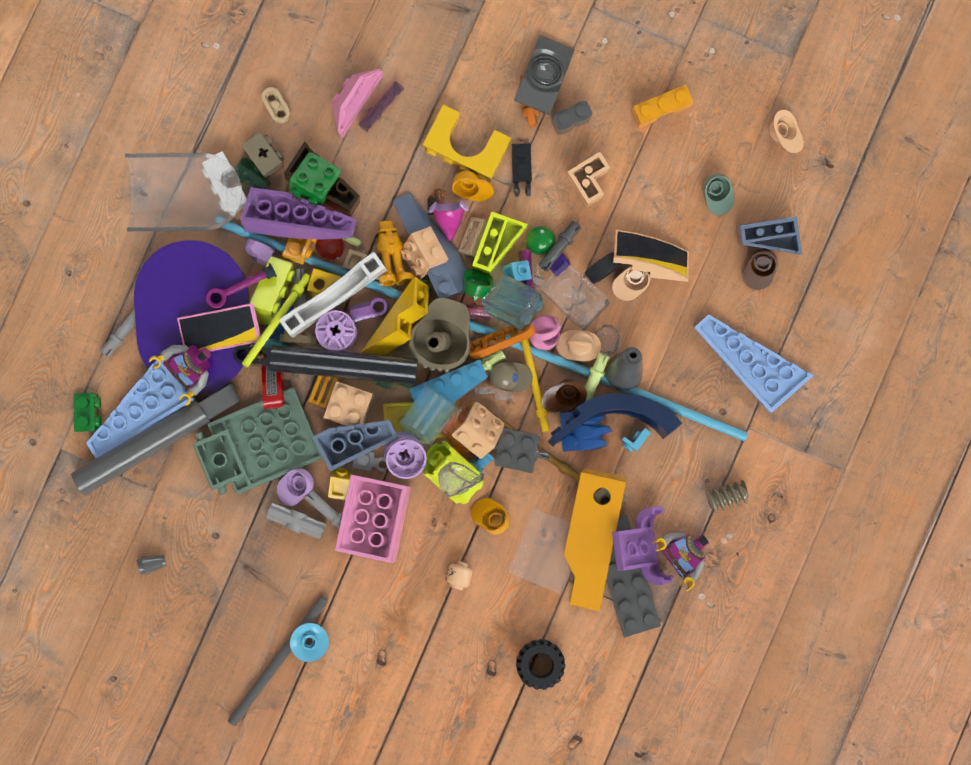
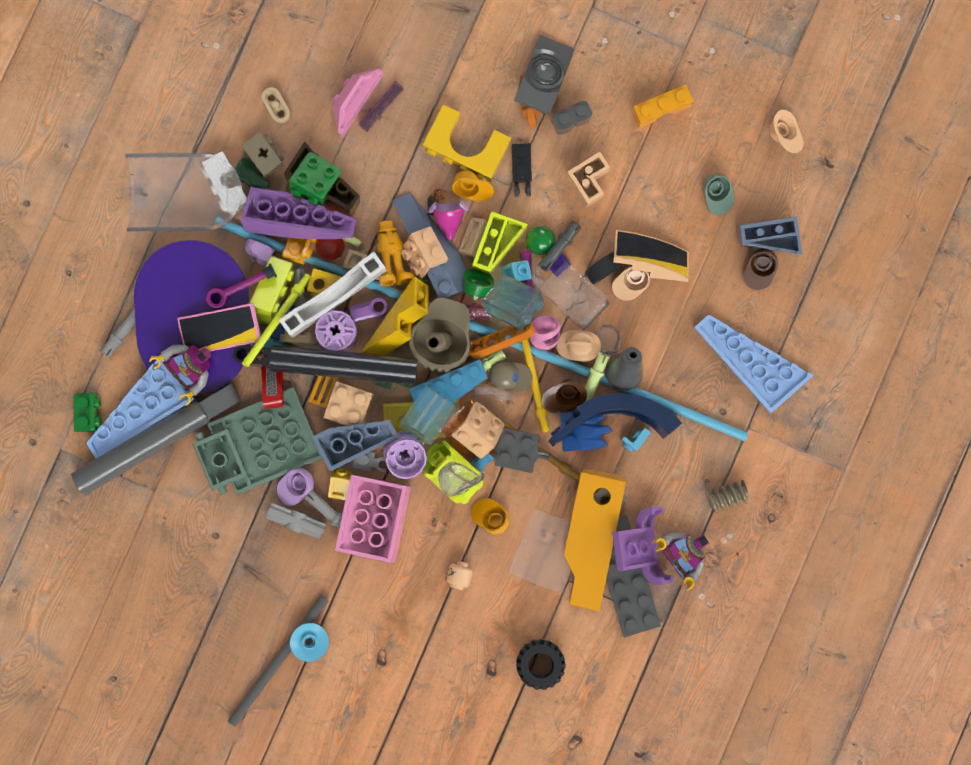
(150, 564): dark grey cone -> none

